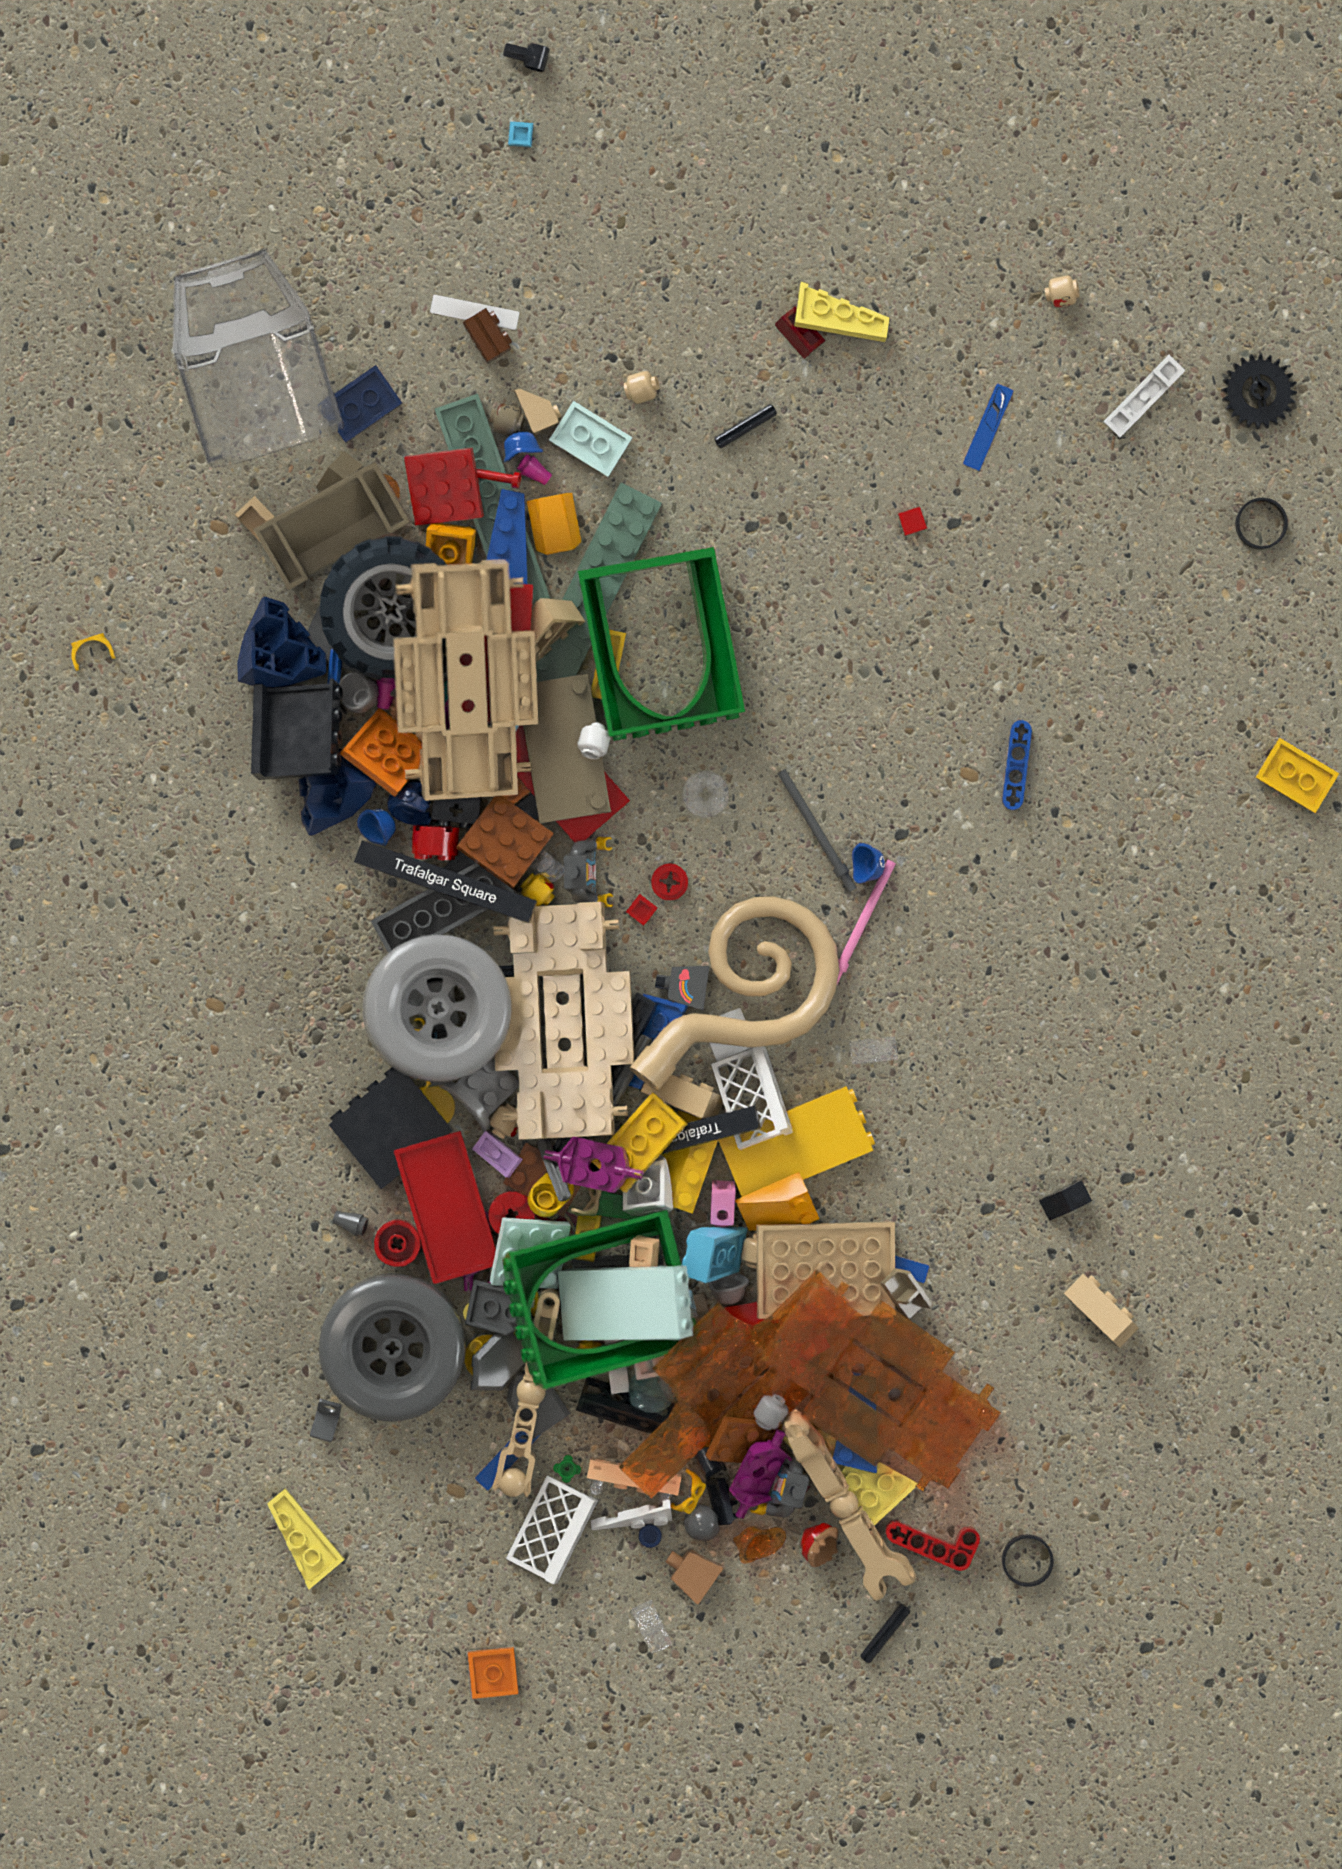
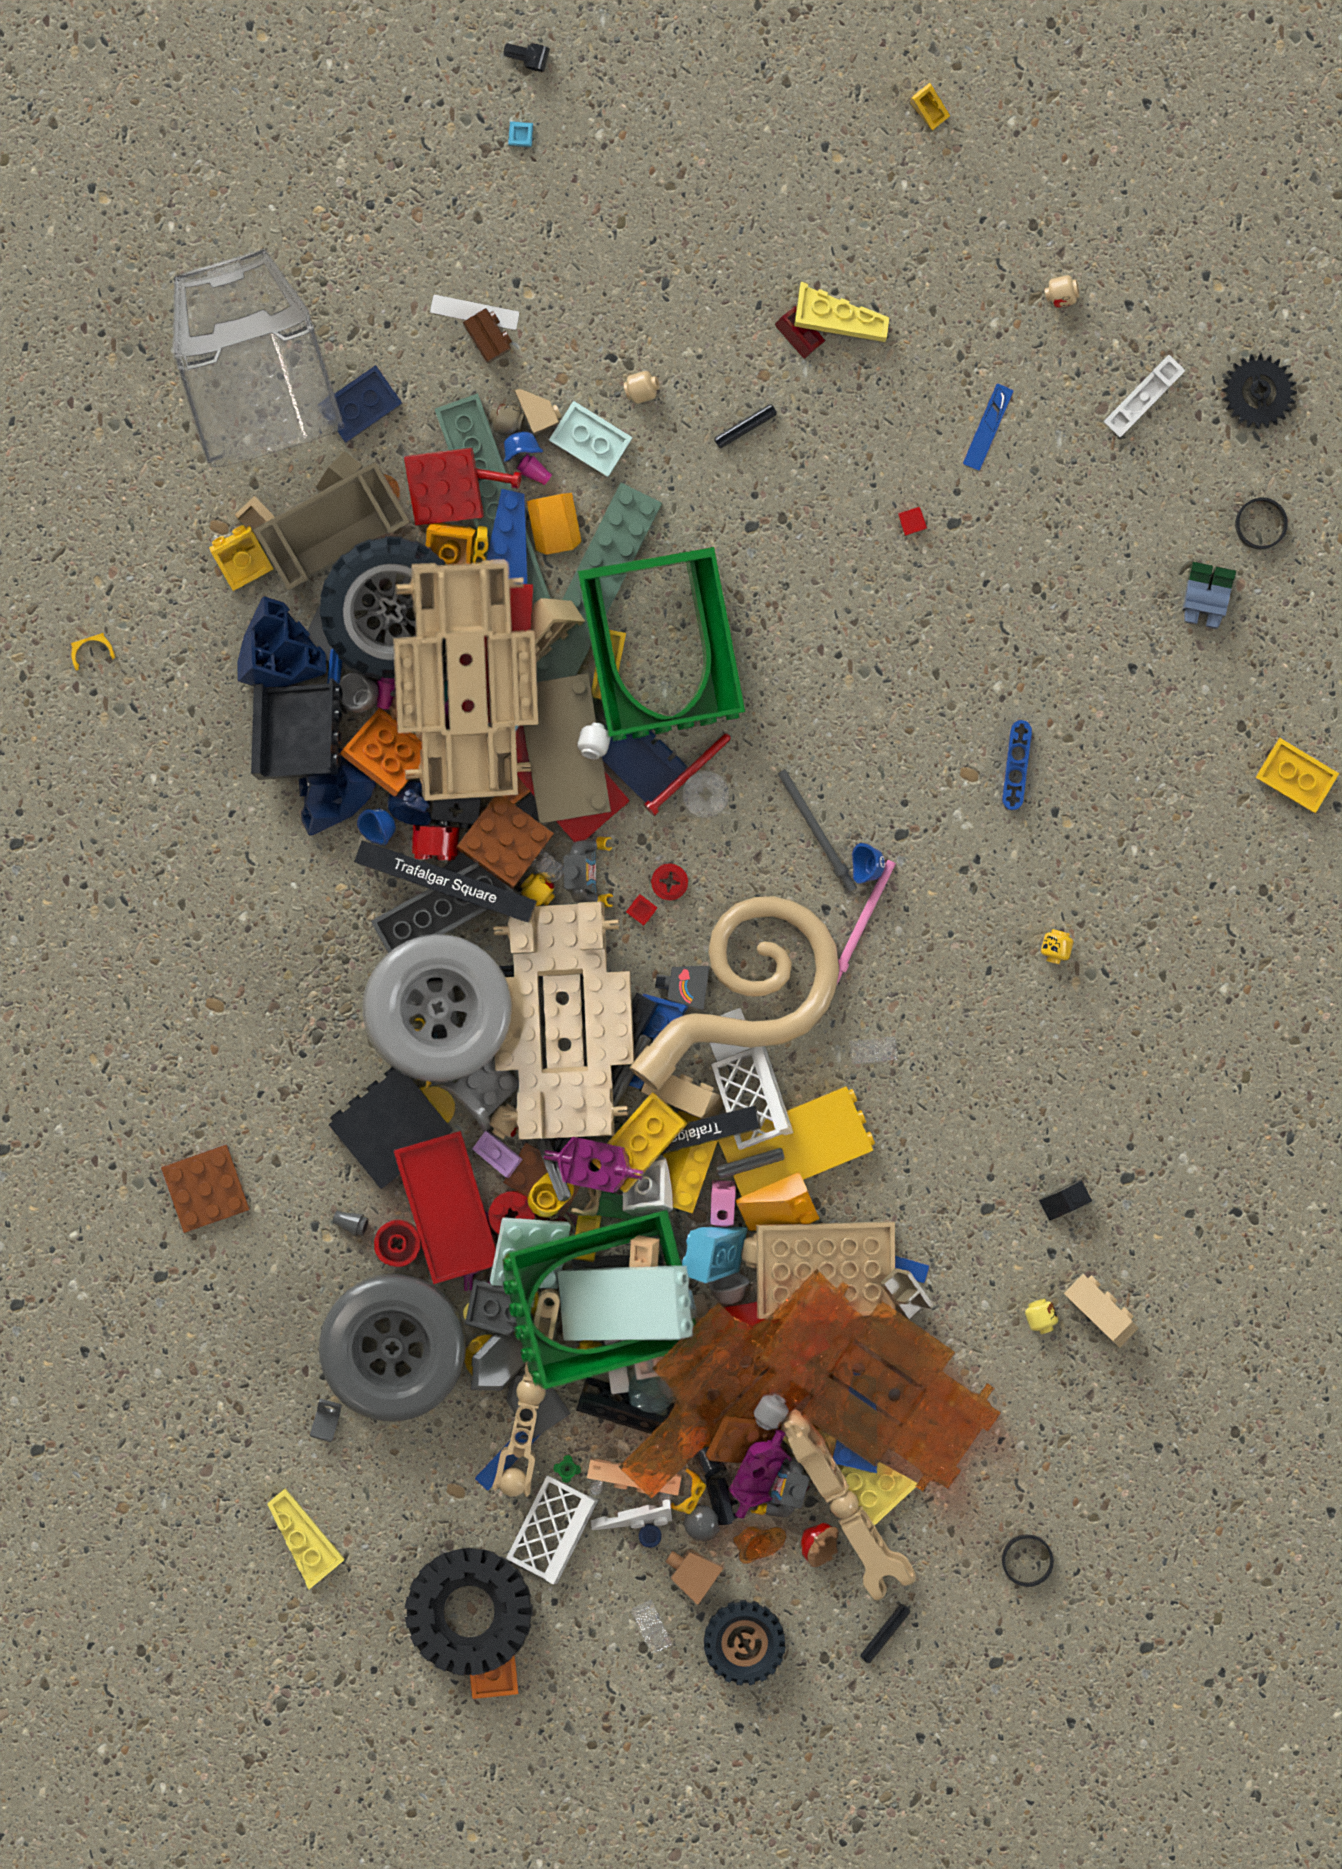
(205, 1188): none -> dark orange plate
(240, 557): none -> yellow plate
(427, 1620): none -> black tyre
(481, 537): none -> yellow cap
(643, 765): none -> dark blue hinge
(652, 807): none -> red bar
(722, 1655): none -> black wheel
(750, 1163): none -> dark grey axle
(929, 106): none -> yellow slope
(930, 1541): red beam -> none
(1041, 1316): none -> light yellow head
(1057, 946): none -> yellow head
(1204, 600): none -> sand blue hips

